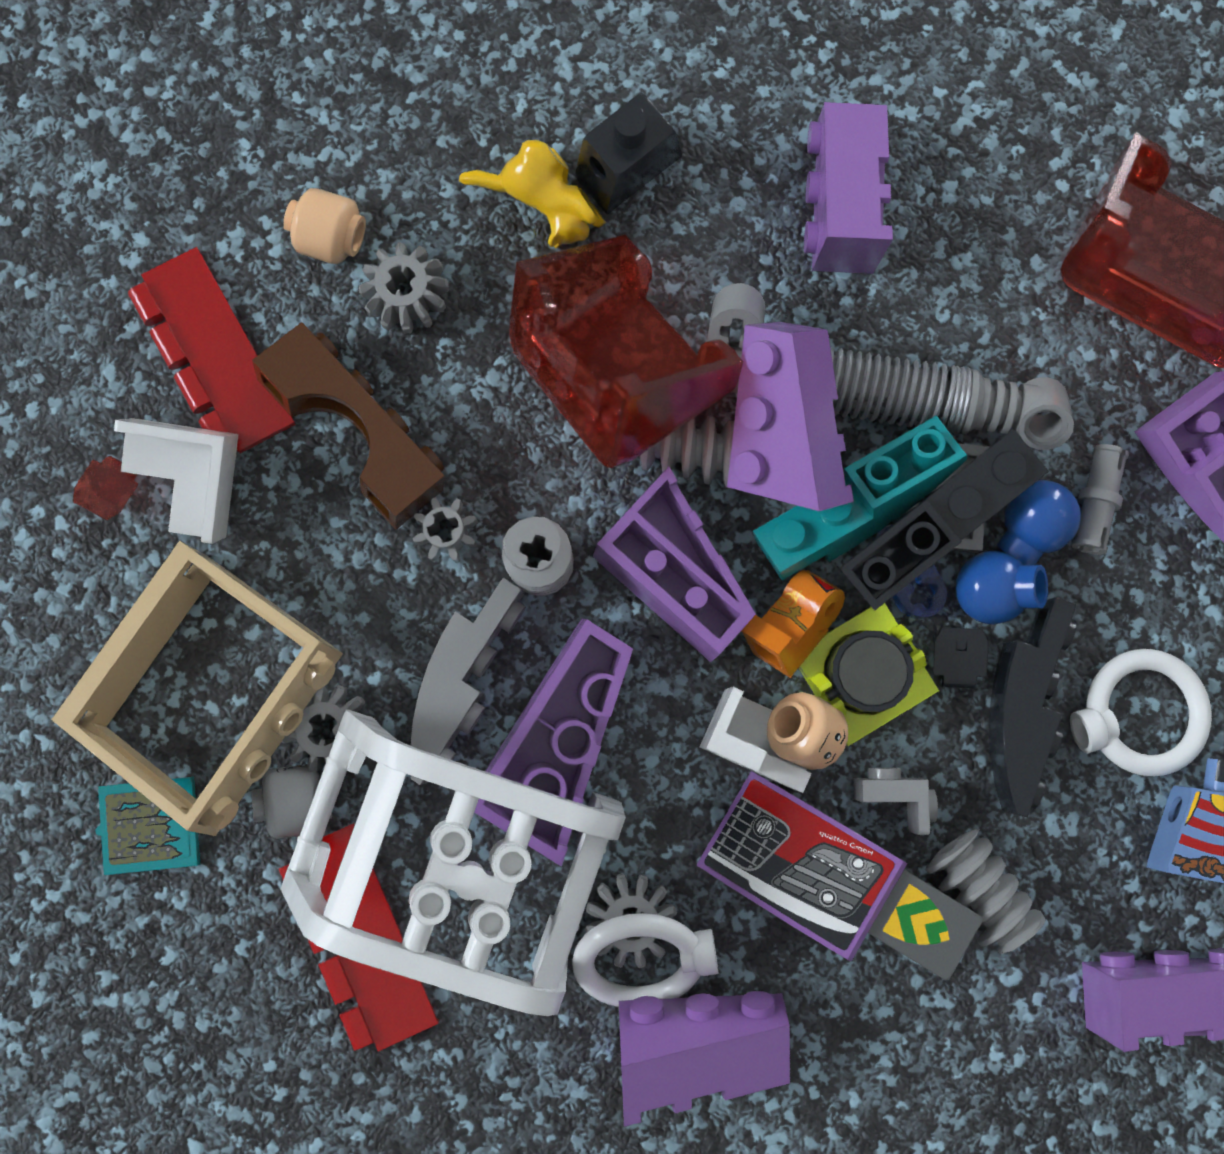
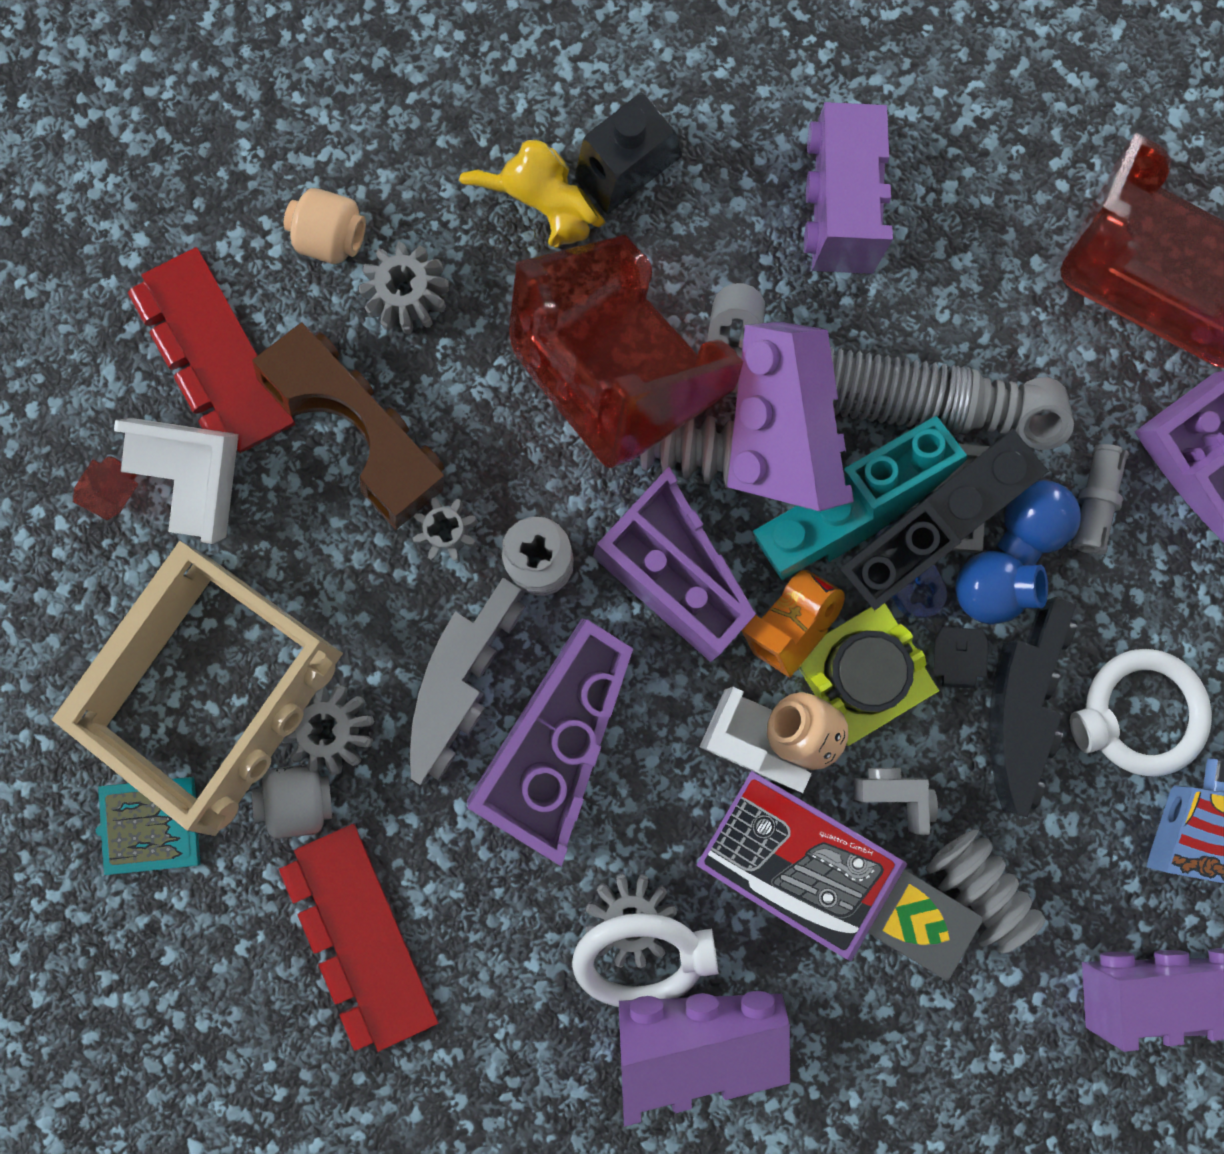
(331, 922): white windscreen -> none

